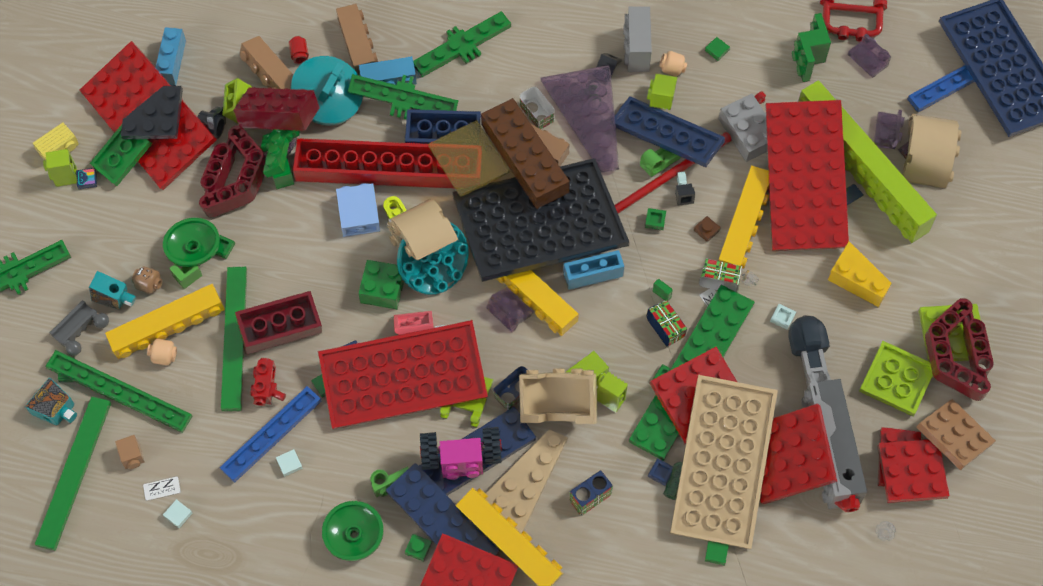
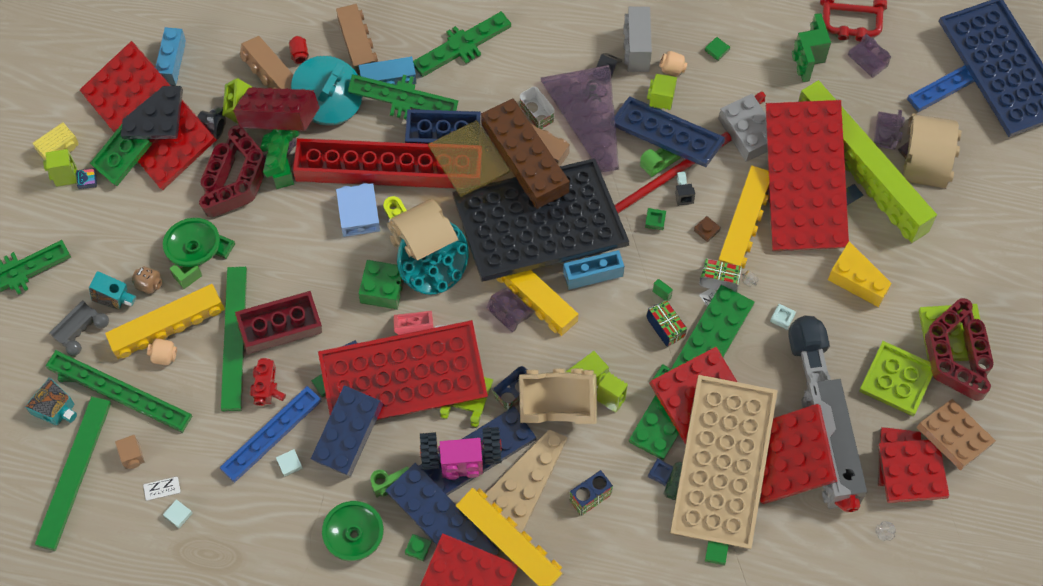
(347, 431): none -> dark blue brick

